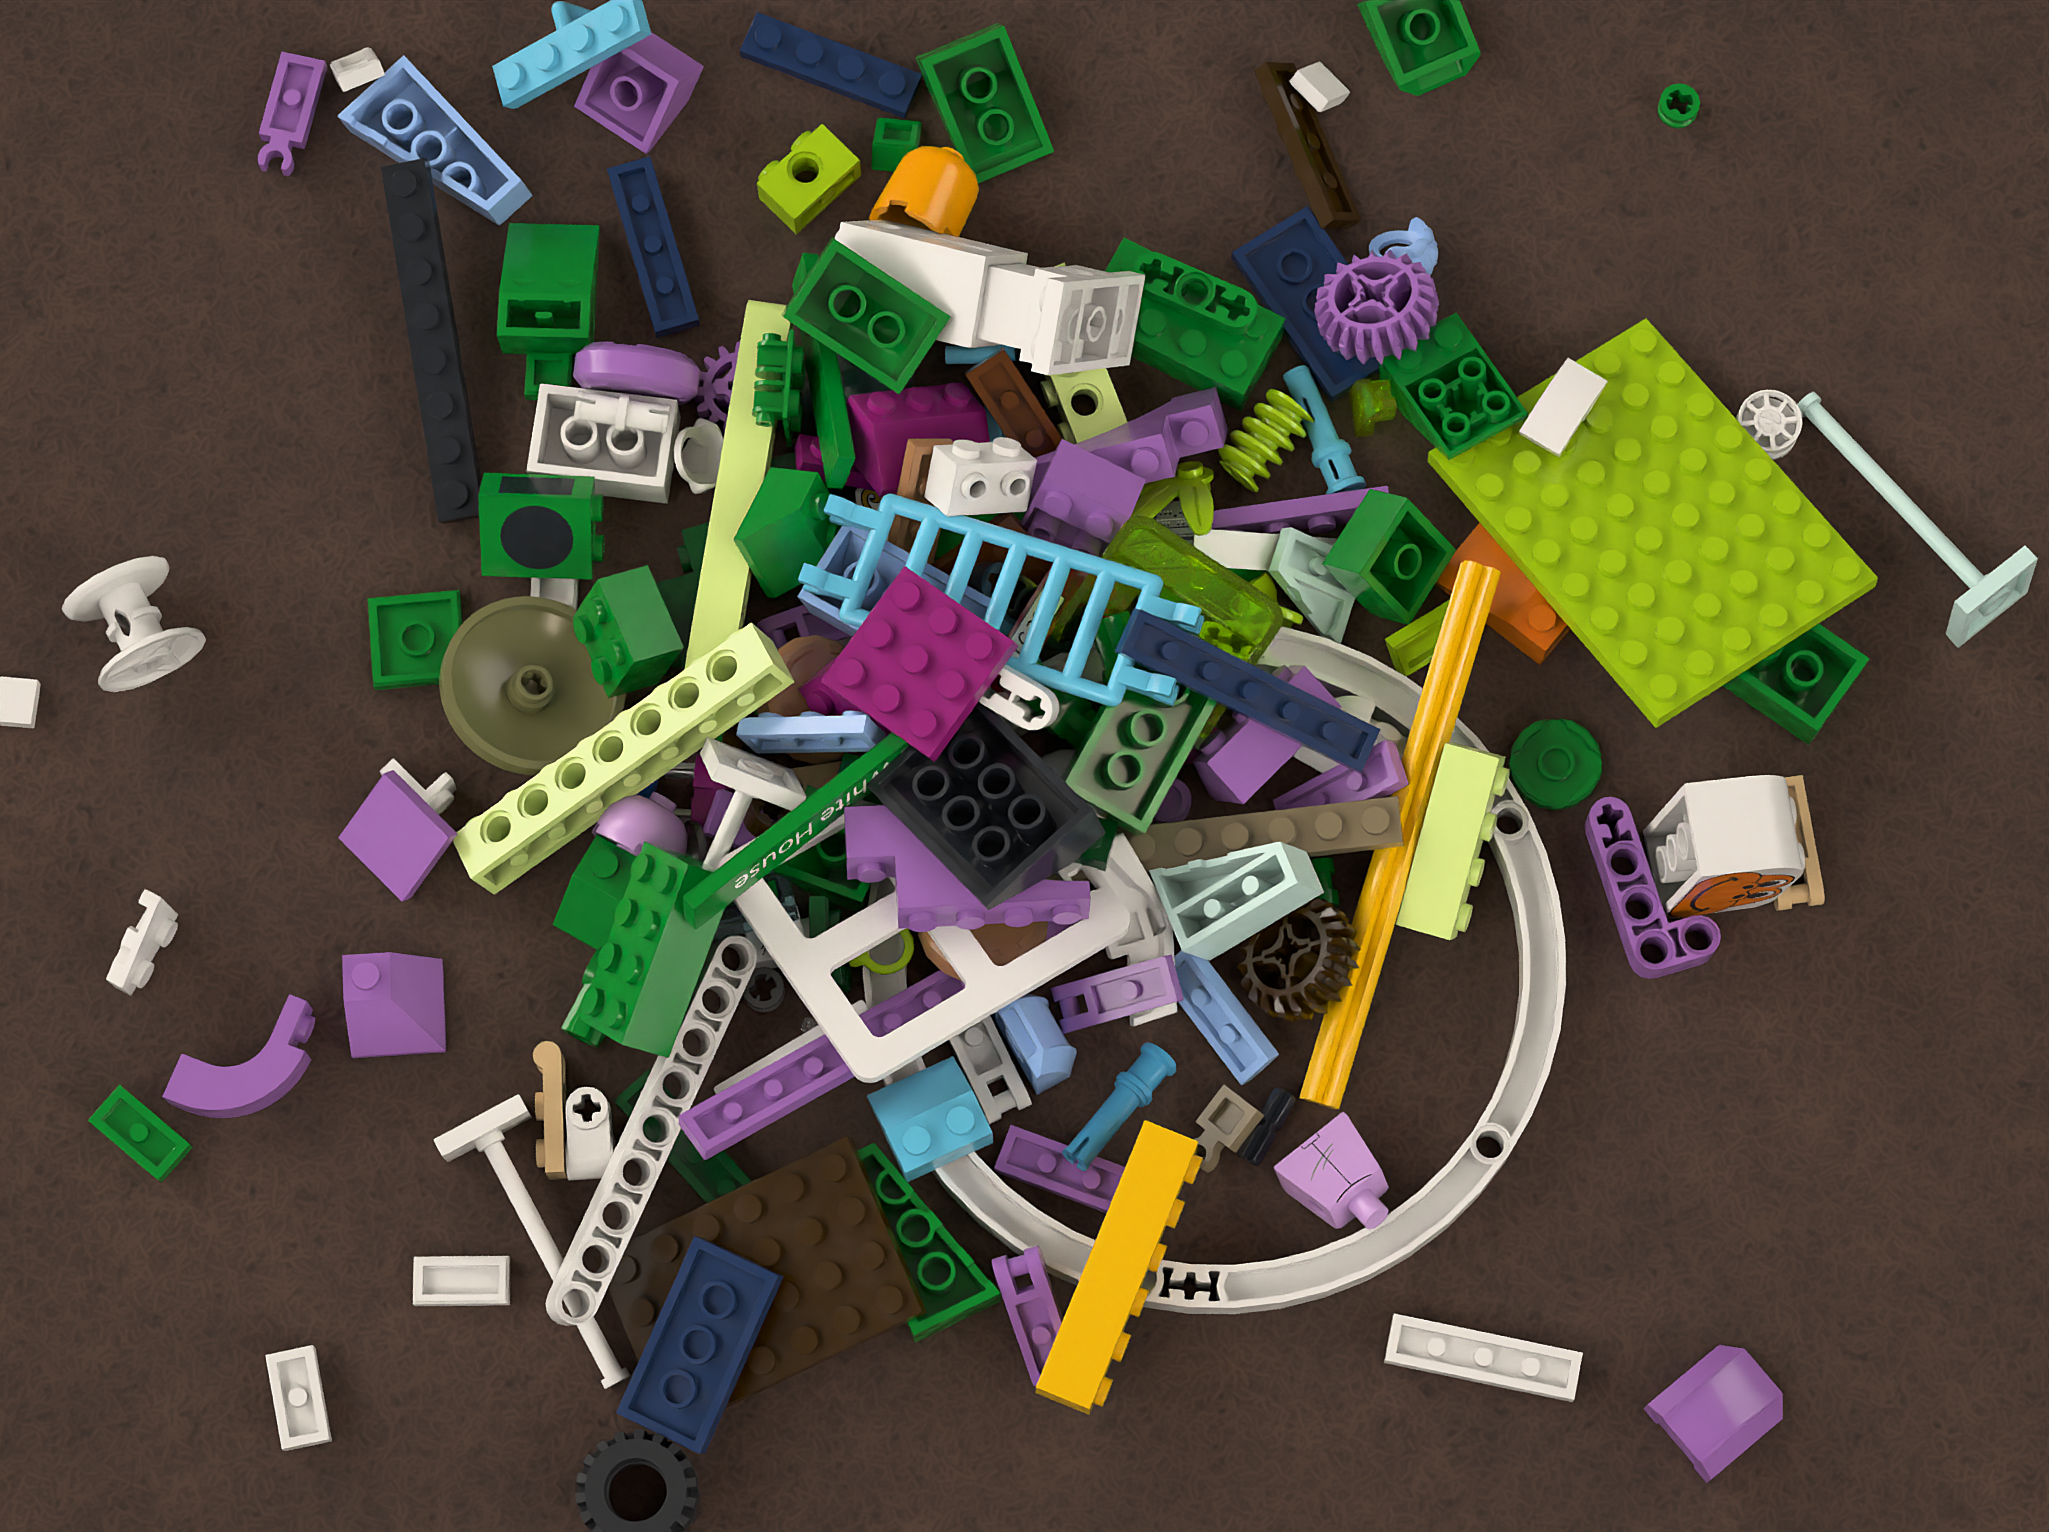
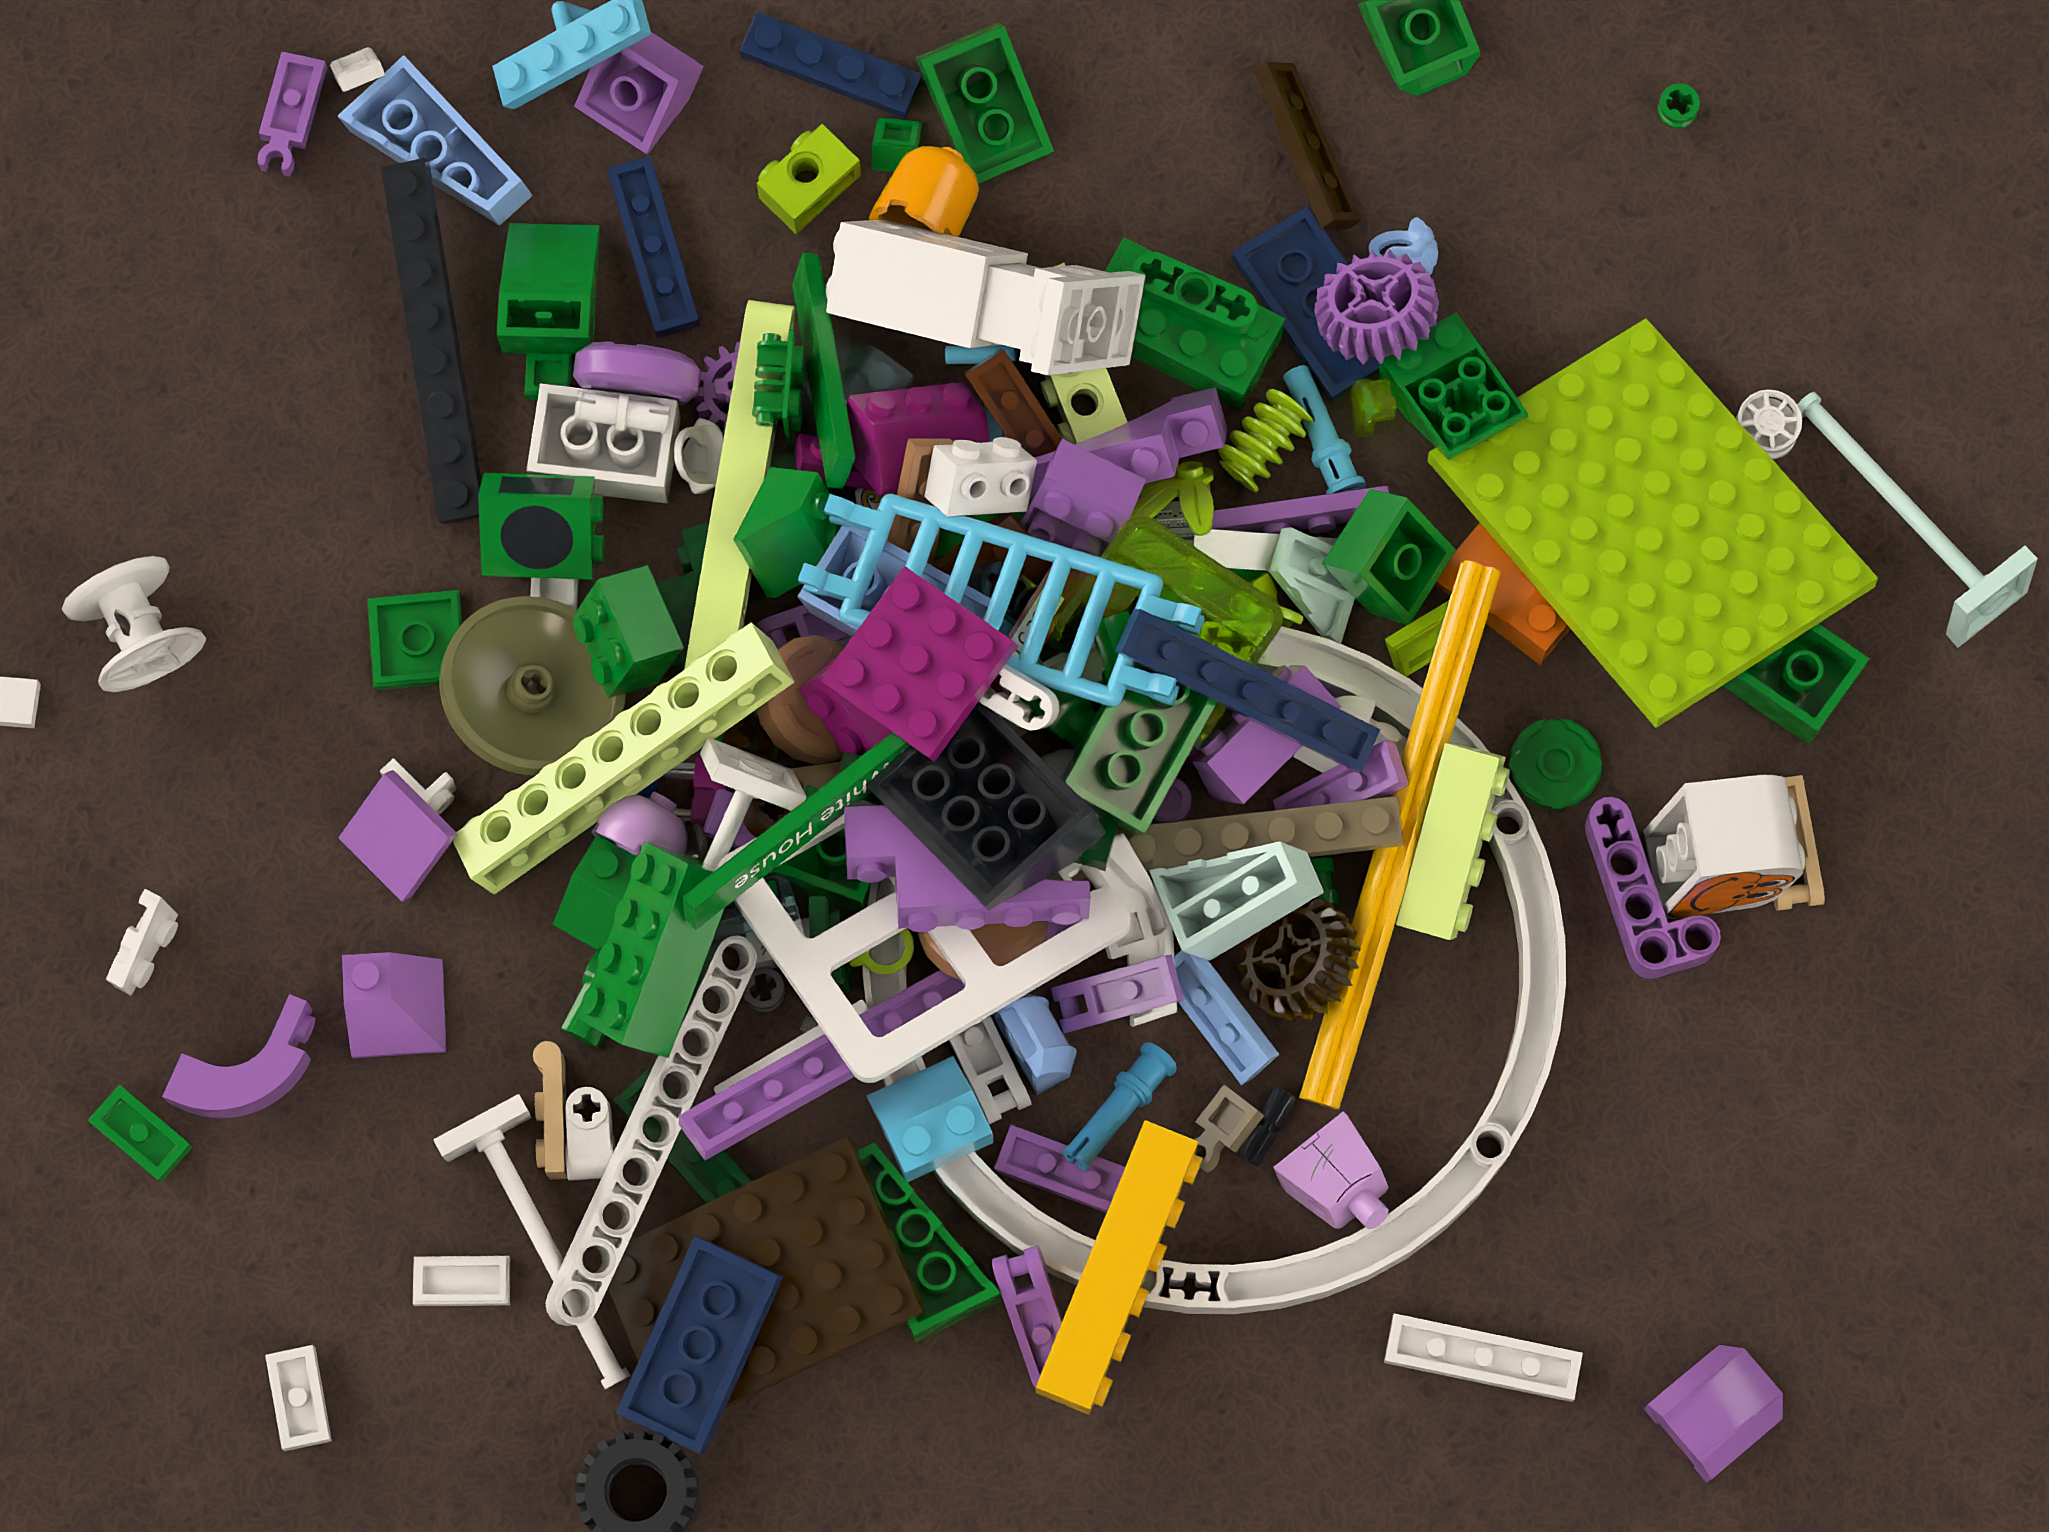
(810, 733): light blue plate -> none
(865, 315): green slope -> none
(1319, 86): white tile -> none
(1563, 407): white slope -> none

